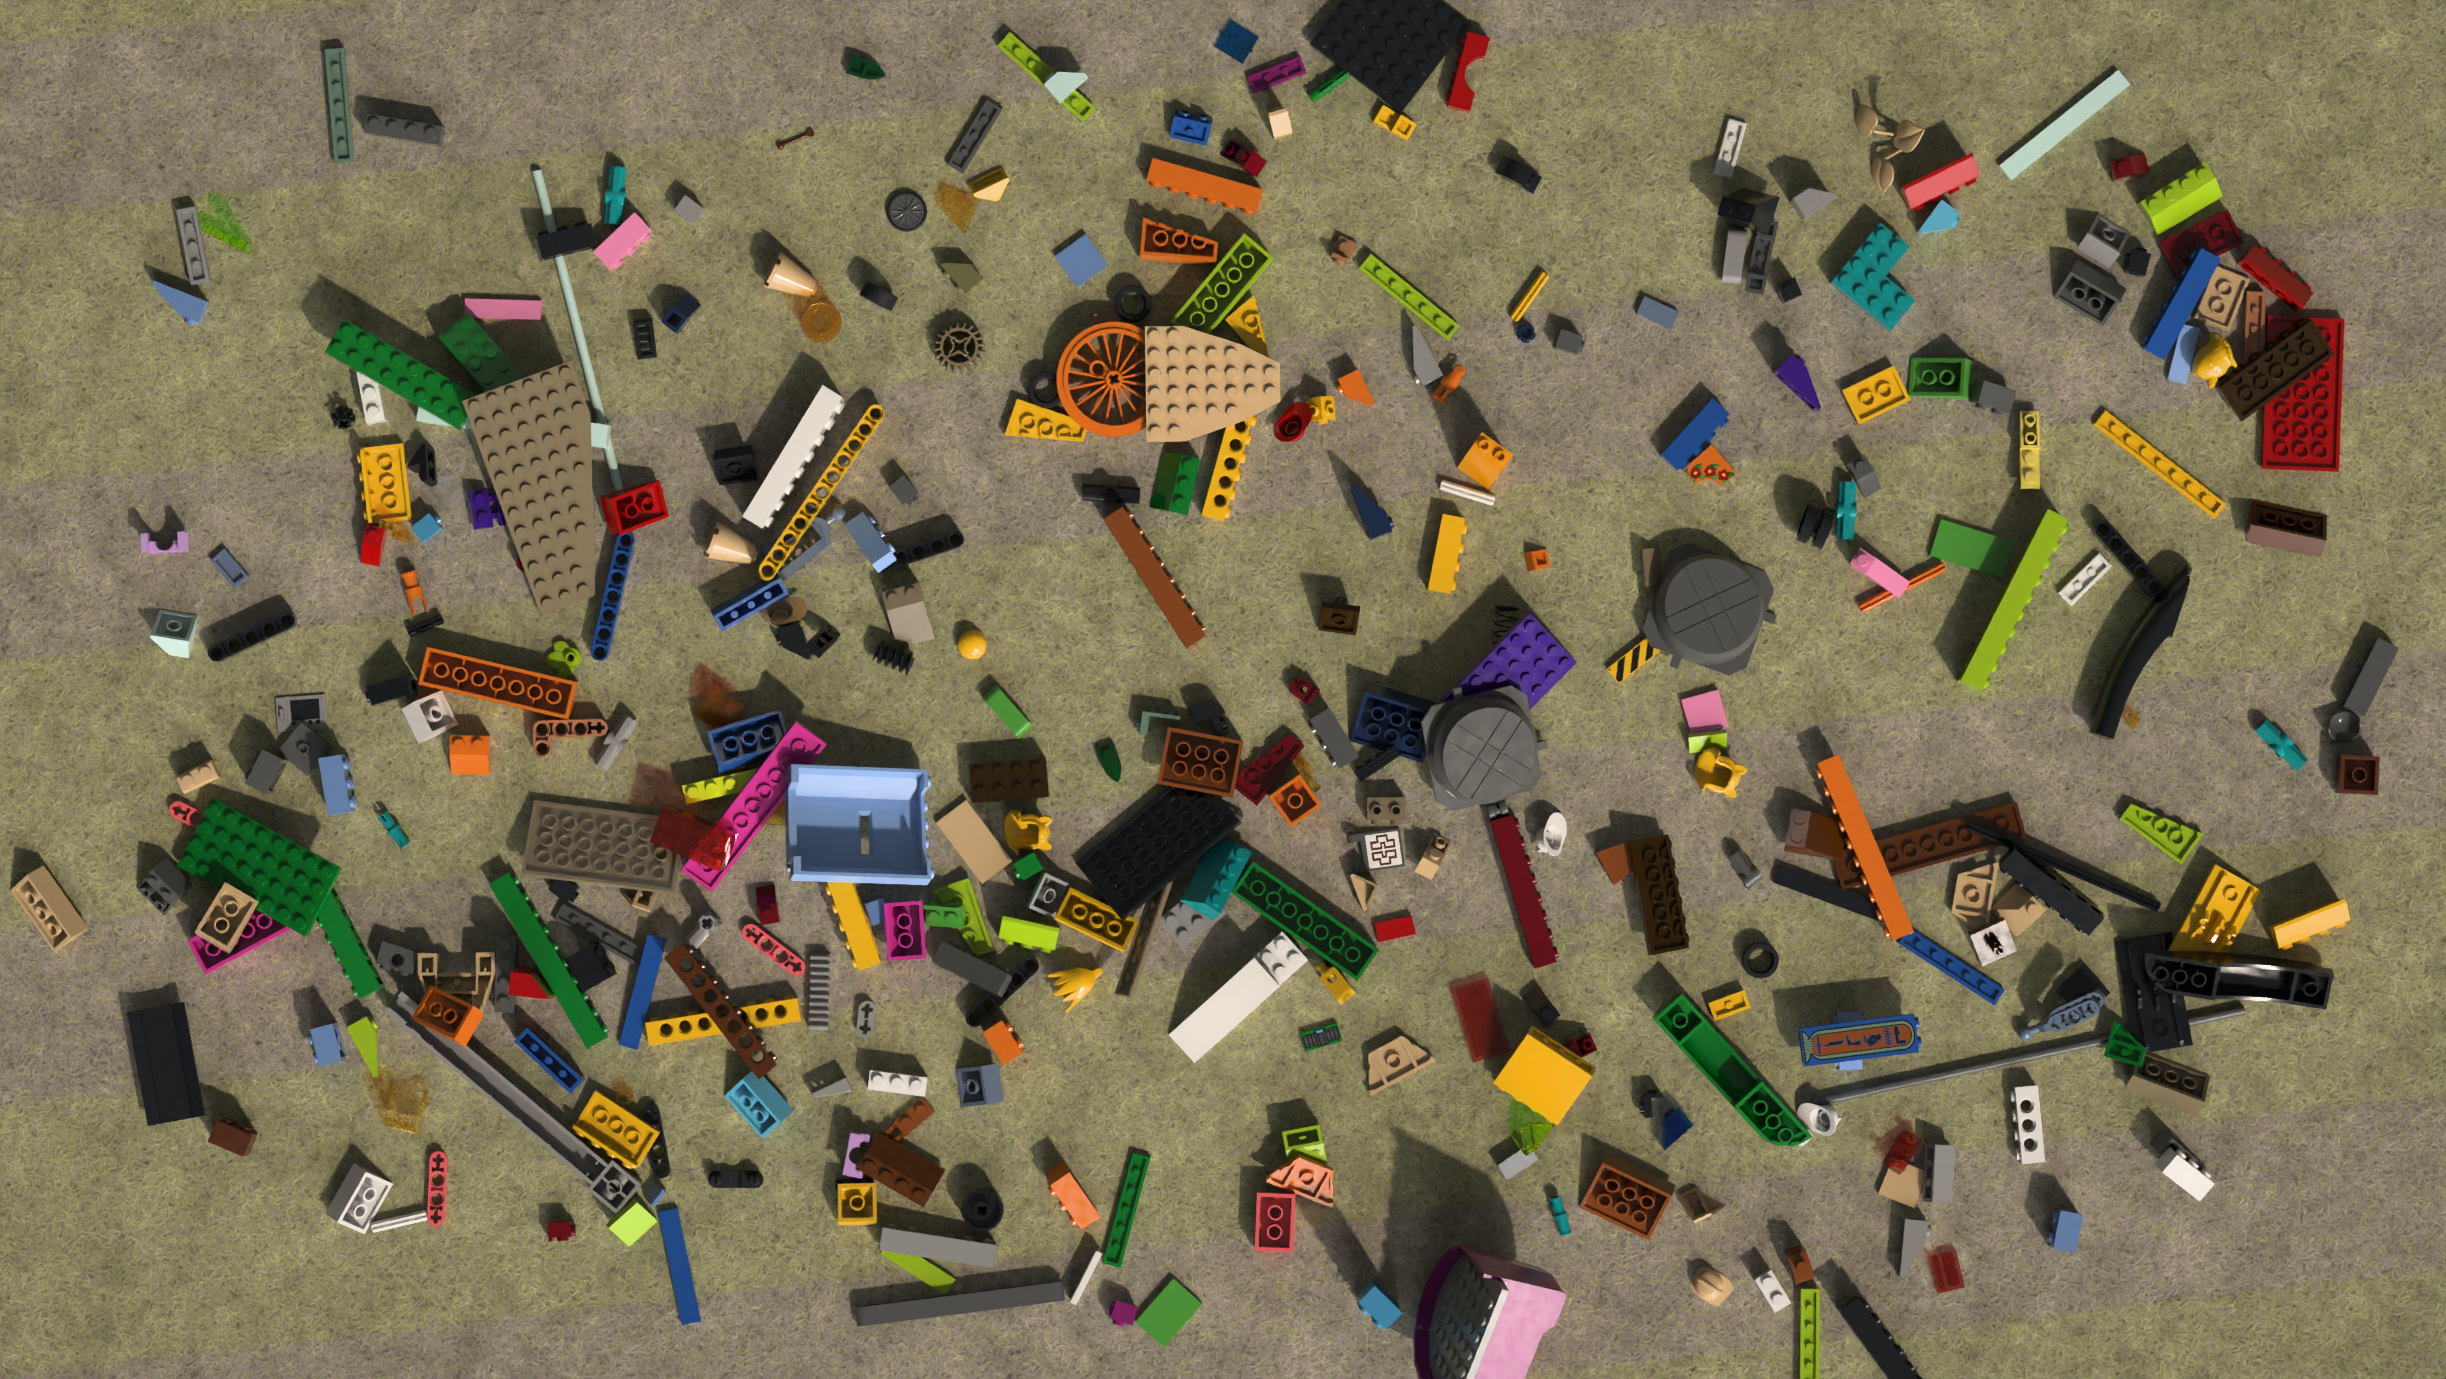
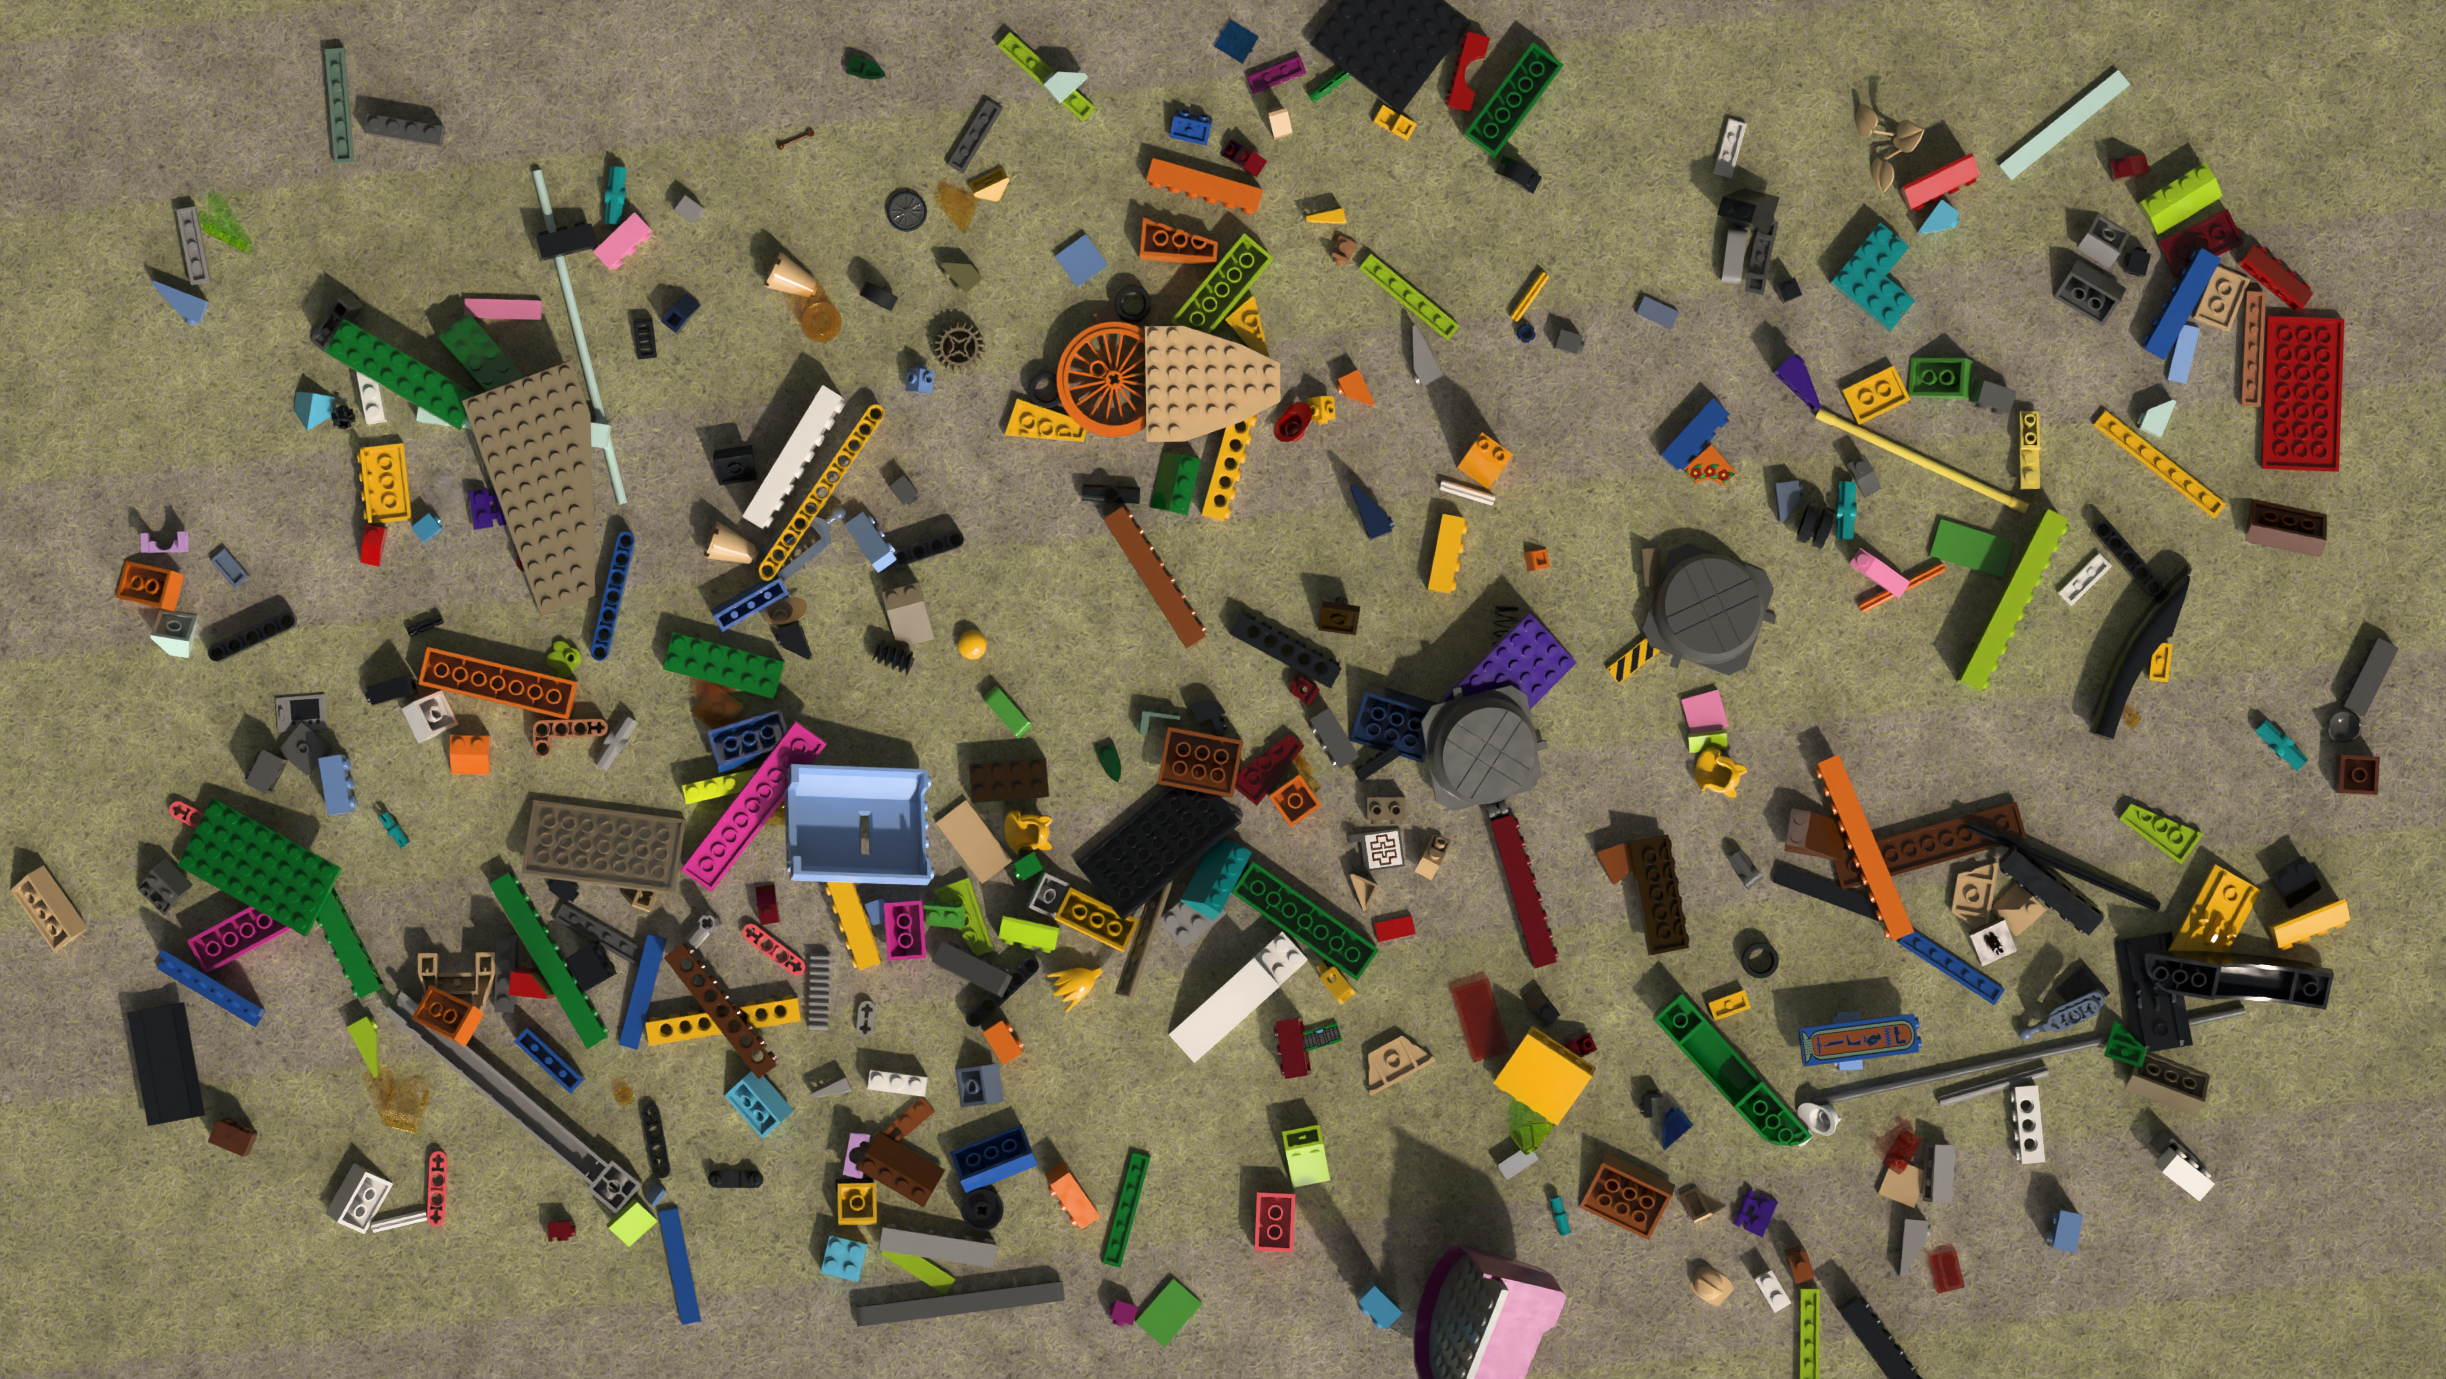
(150, 586): none -> orange slope
(198, 777): tan brick -> none
(210, 989): none -> blue bracket
(226, 918): tan slope -> none
(313, 408): none -> medium azure slope
(327, 1044): medium blue brick -> none
(344, 307): none -> dark grey slope
(387, 953): dark grey brick -> none
(399, 532): clear yellow slope -> none
(413, 590): orange piece -> none
(424, 464): black slope -> none
(615, 1130): yellow bracket -> none
(634, 507): red slope -> none
(693, 837): clear red brick -> none
(724, 665): none -> green brick
(822, 641): black hinge -> none
(844, 1258): none -> medium azure brick
(919, 379): none -> medium blue brick
(993, 1158): none -> blue brick
(1086, 1276): white tile -> none
(1240, 632): none -> black brick
(1291, 1048): none -> dark red brick
(1305, 1179): orange wing -> none
(1333, 216): none -> yellow slope
(1448, 384): orange piece -> none
(1513, 100): none -> green brick
(1552, 835): white piece -> none
(1760, 1216): none -> dark purple plate
(1787, 497): none -> sand blue slope
(1810, 201): light grey slope -> none
(1992, 1086): none -> light grey axle
(2011, 502): none -> light yellow piece
(2156, 418): none -> light aqua slope
(2160, 663): none -> yellow plate
(2213, 359): yellow hair -> none
(2274, 368): dark brown bracket -> none
(2296, 881): none -> black slope

